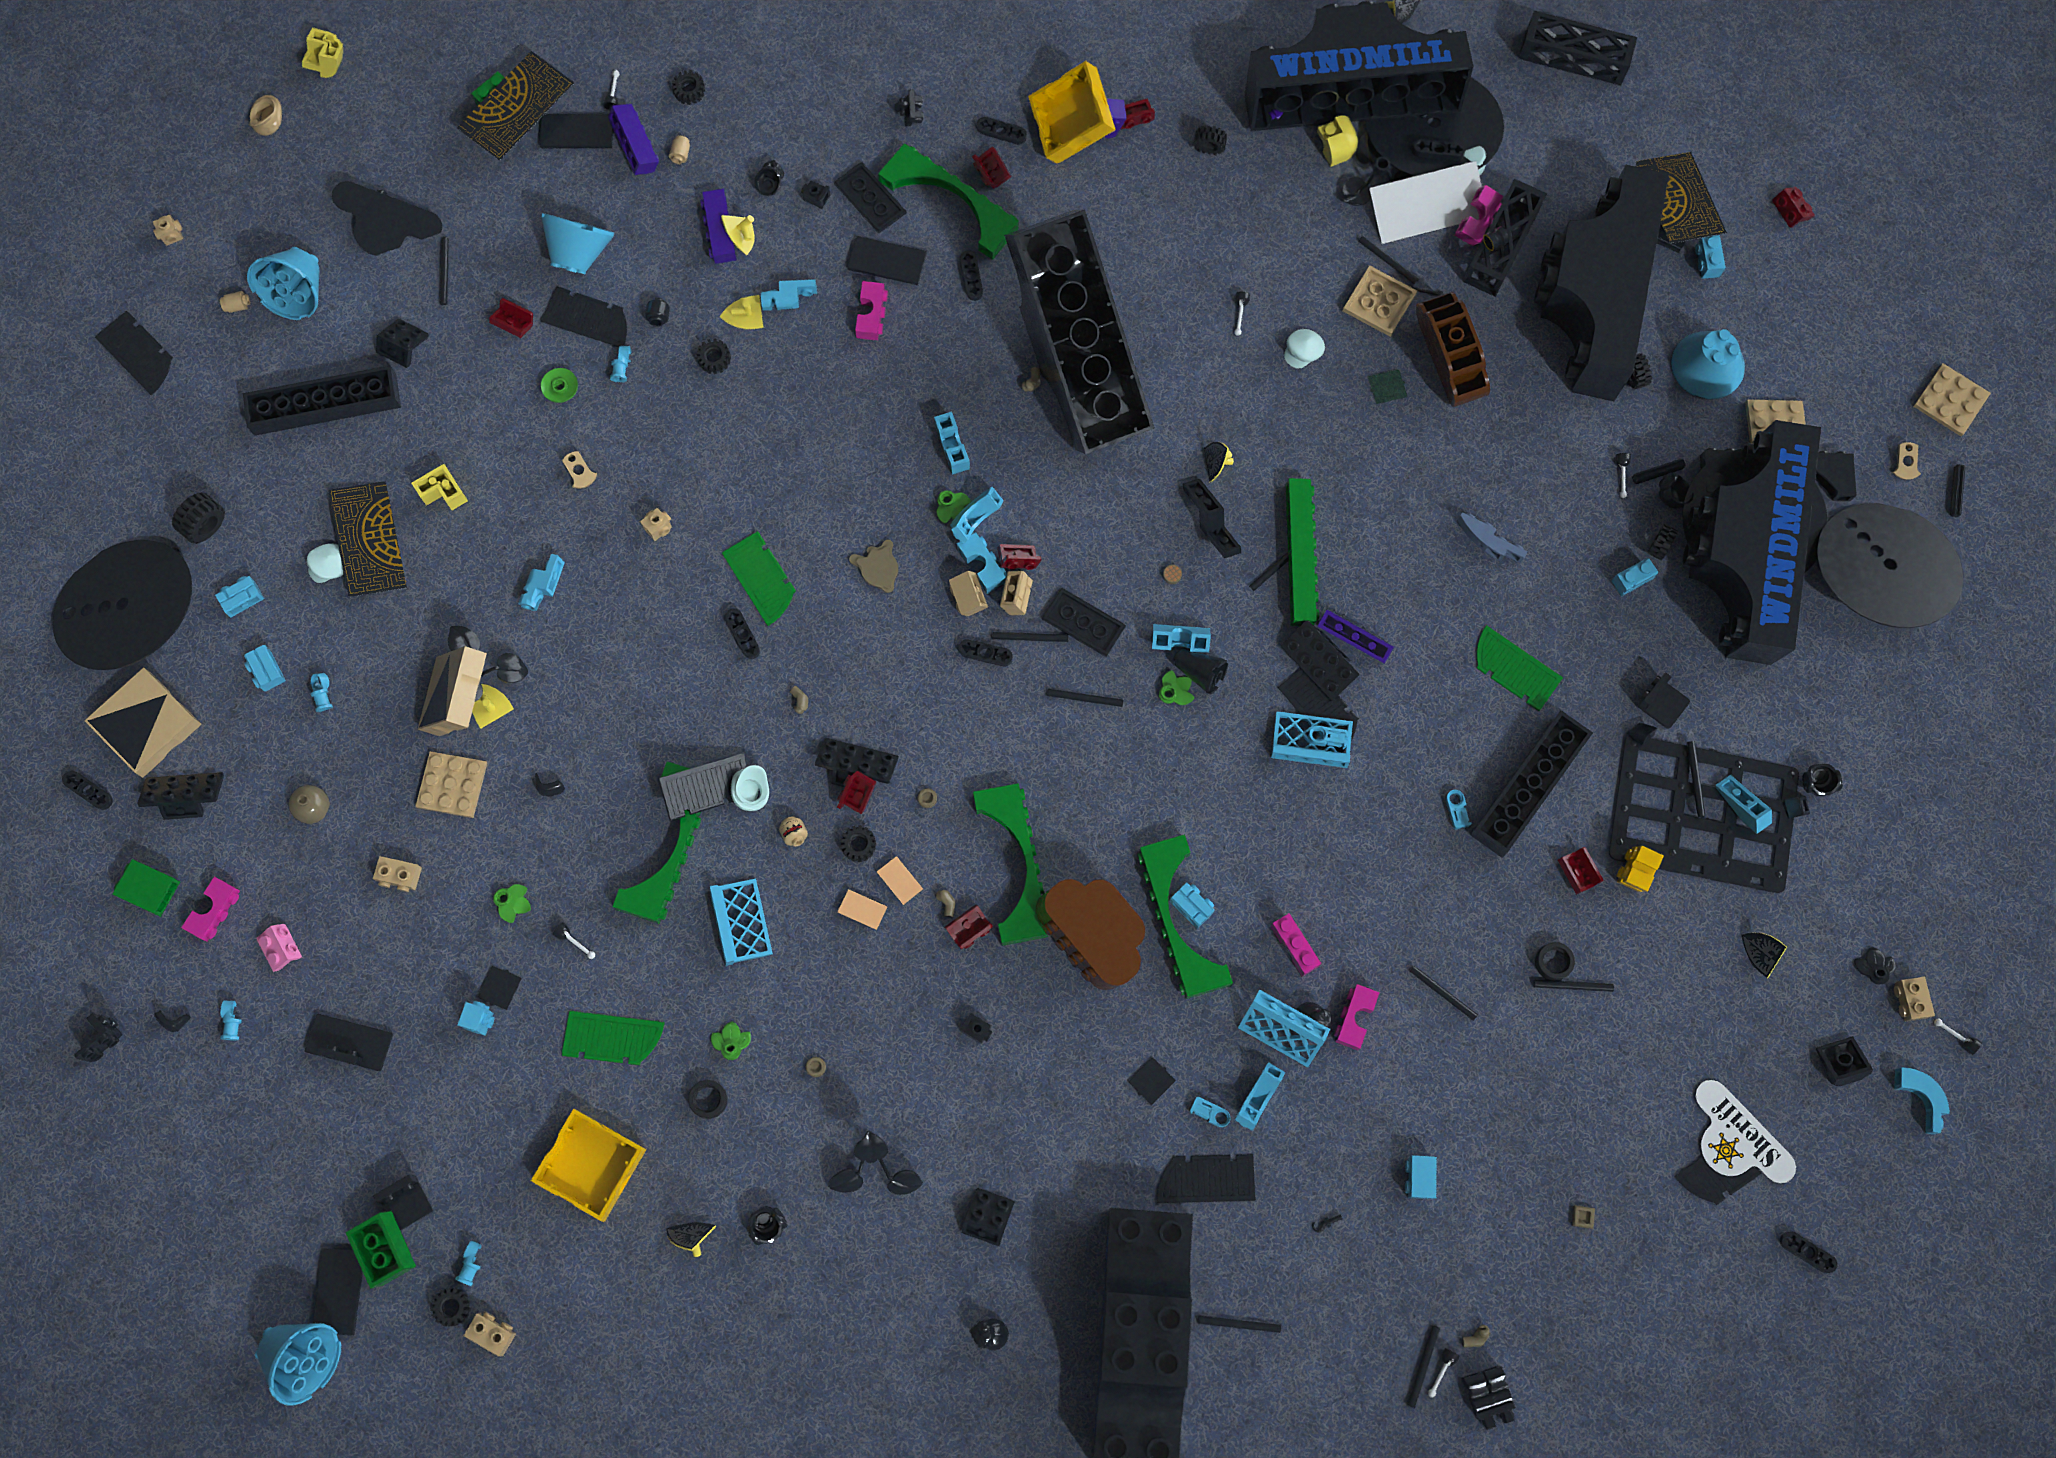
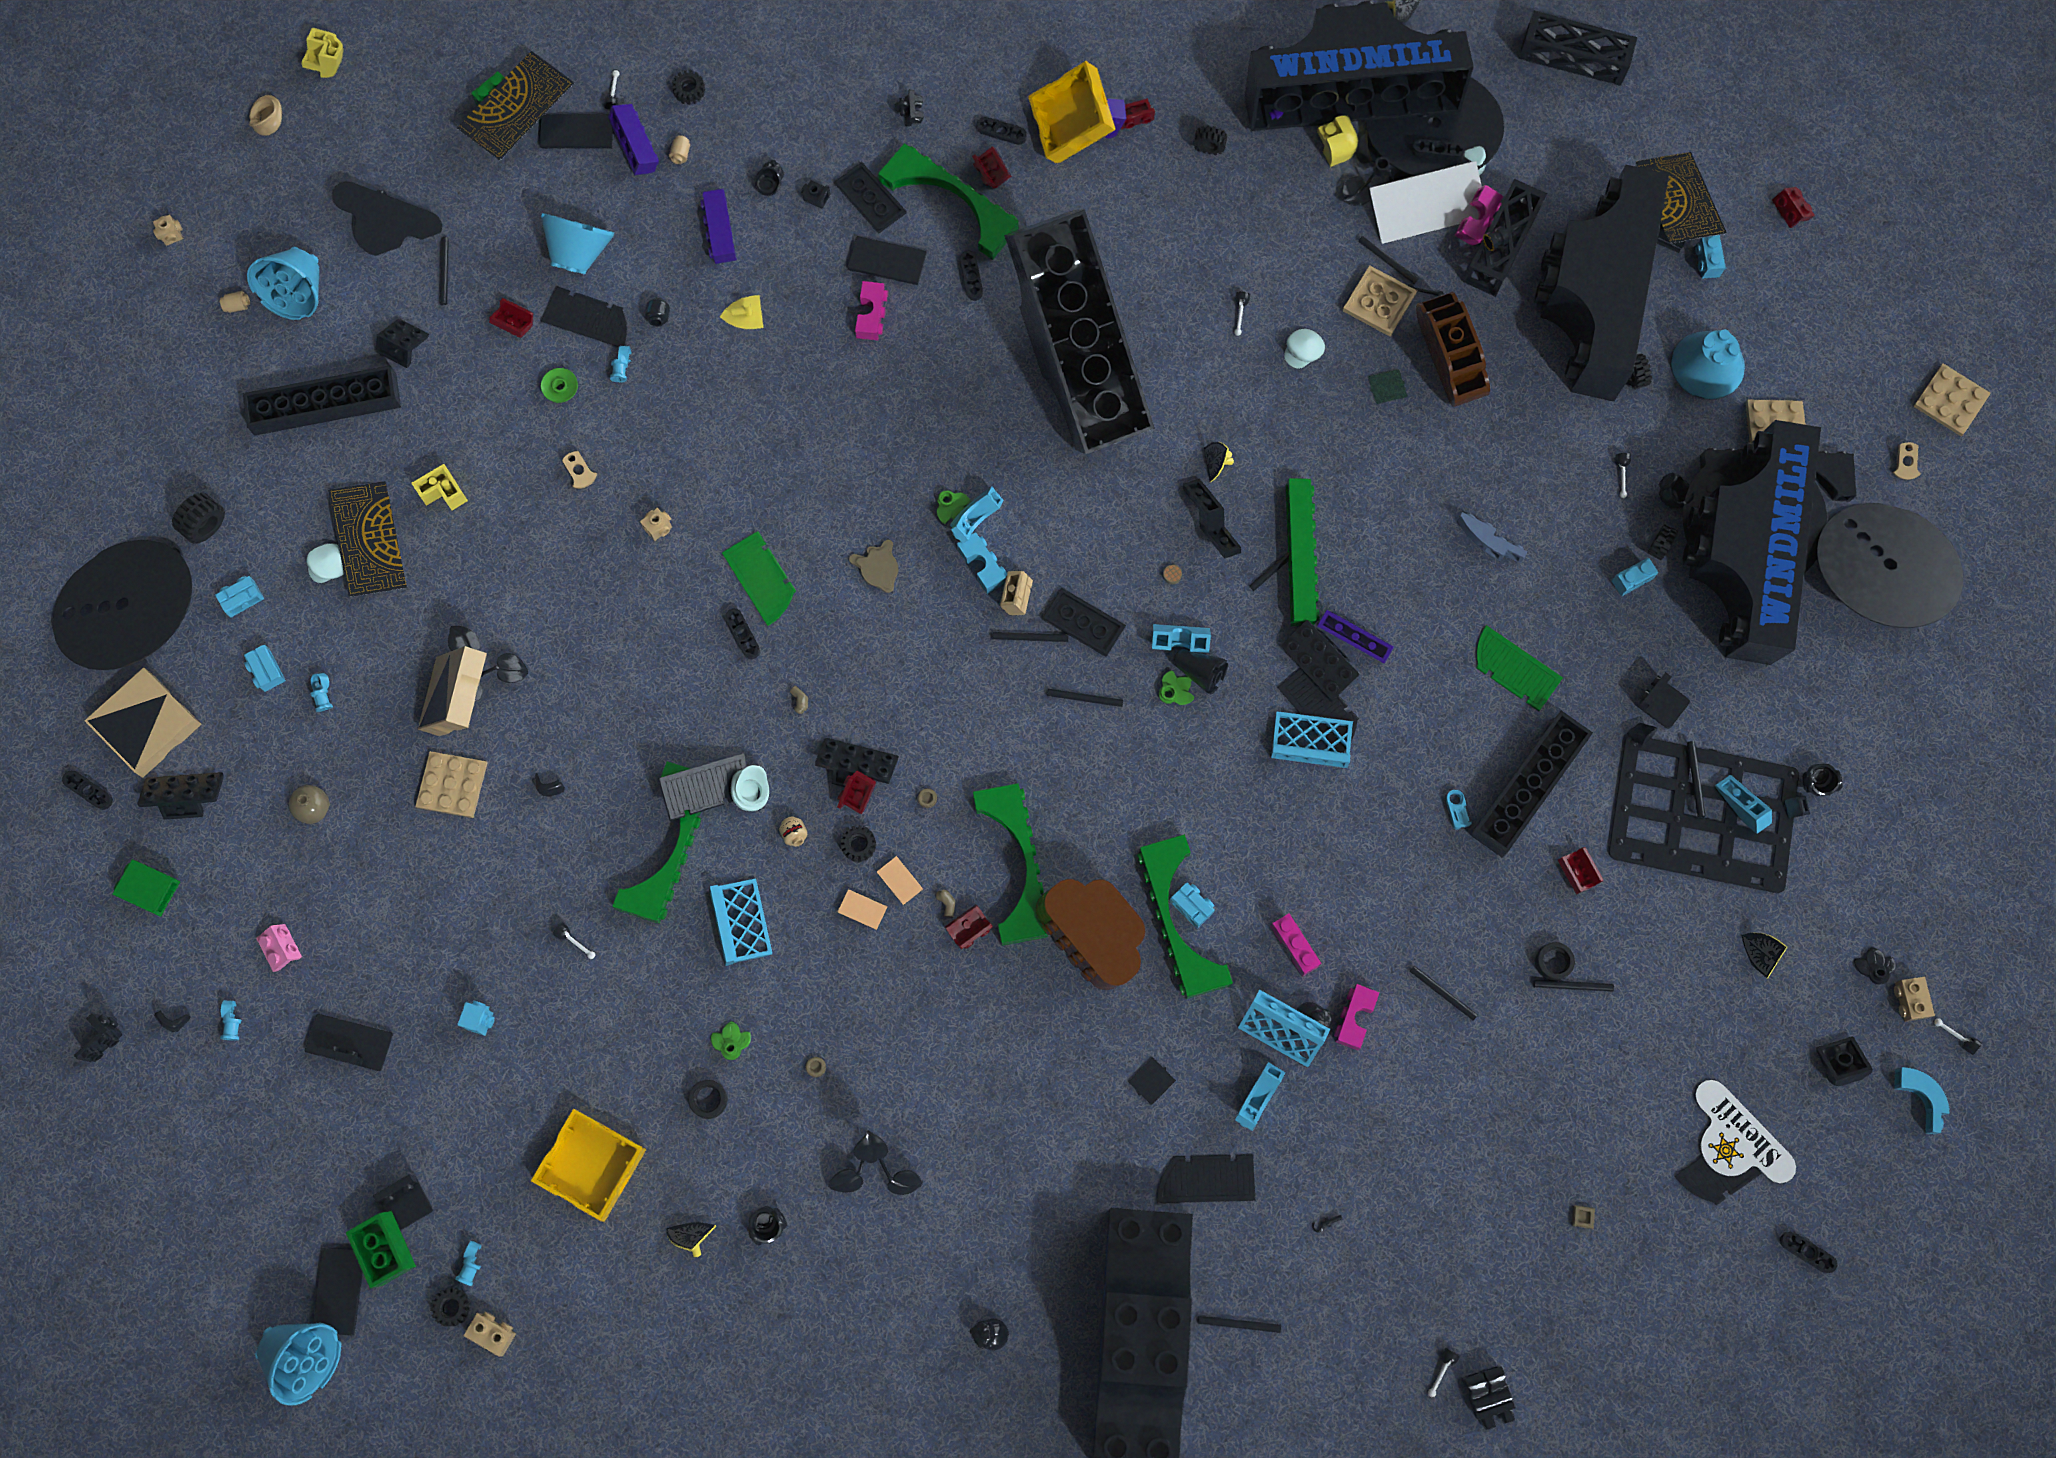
(136, 351): black piece -> none
(205, 925): dark pink arch -> none
(397, 873): tan brick -> none
(490, 706): light yellow shield -> none
(499, 987): black piece -> none
(514, 904): bright green plate -> none
(541, 583): medium azure plate -> none
(610, 1037): green piece -> none
(709, 347): black tyre -> none
(740, 231): light yellow shield -> none
(788, 294): medium azure plate -> none
(951, 443): medium azure arch -> none
(968, 593): tan brick -> none
(968, 1029): black brick -> none
(987, 1216): black bracket -> none
(1000, 651): black beam -> none
(1018, 556): dark red bracket -> none
(1033, 382): dark tan arm -> none
(1208, 1111): medium azure piece -> none
(1331, 736): medium azure piece -> none
(1421, 1177): medium azure brick -> none
(1423, 1366): black bar -> none
(1478, 1339): dark tan arm -> none
(1639, 868): yellow brick -> none
(1658, 471): black axle -> none
(1957, 490): black axle -> none

